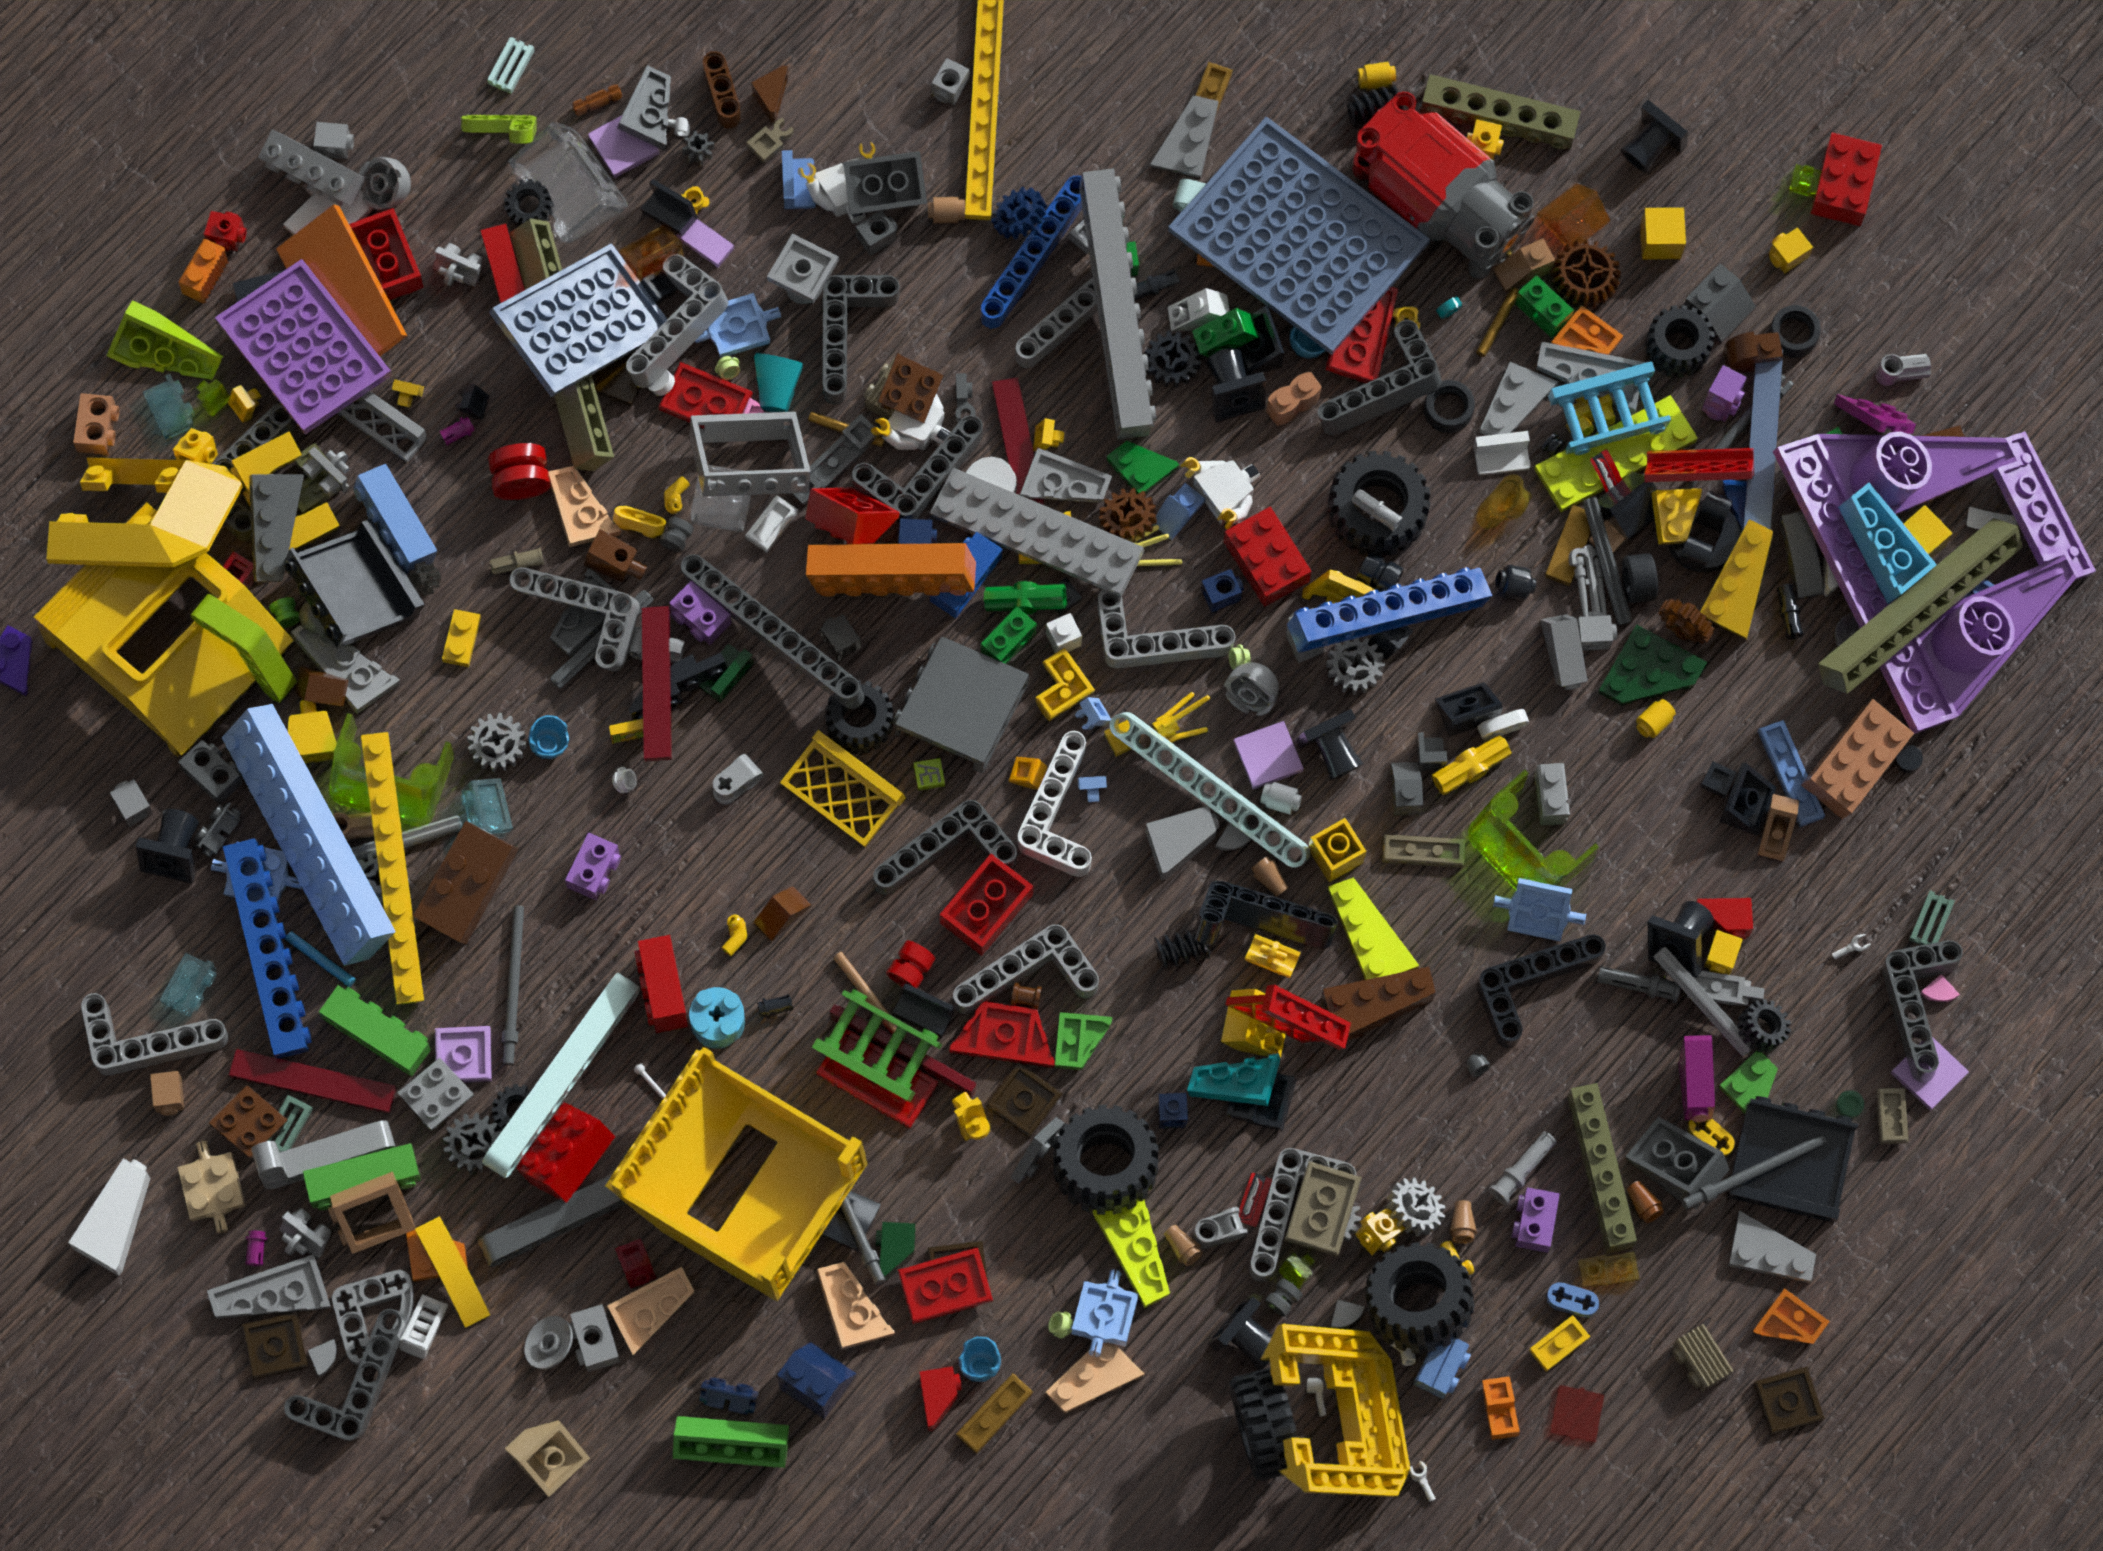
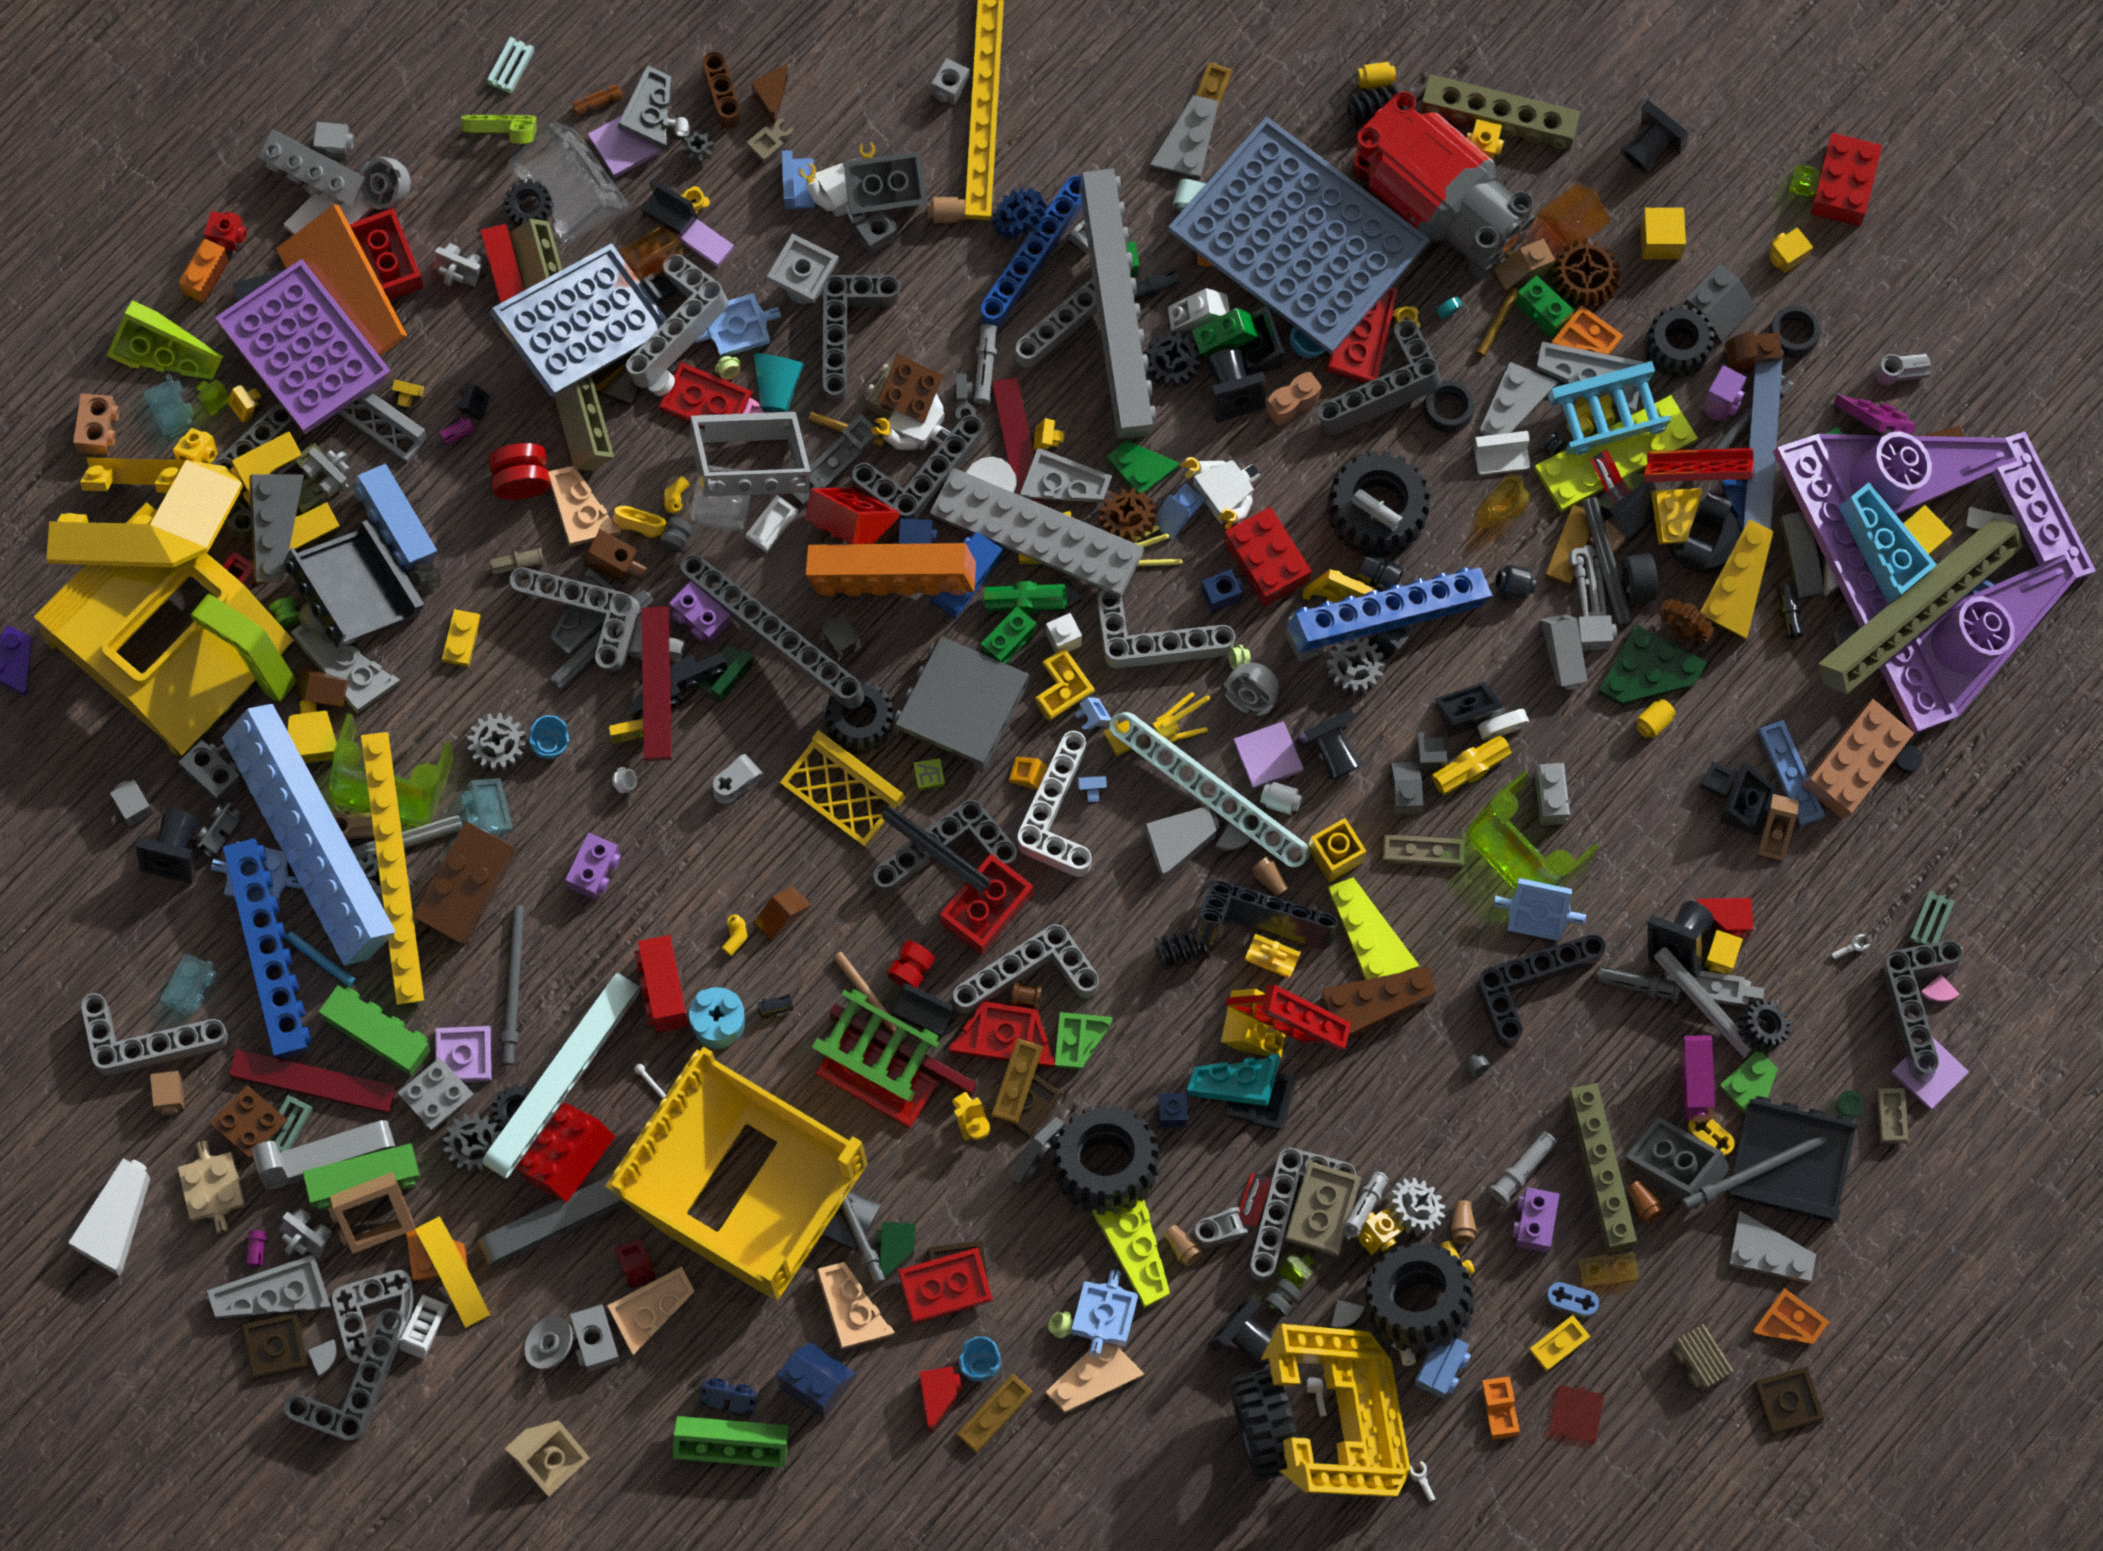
(936, 849): none -> black axle
(986, 354): none -> light grey pin
(1017, 1081): none -> pearl gold tile
(1369, 1197): none -> light grey pin

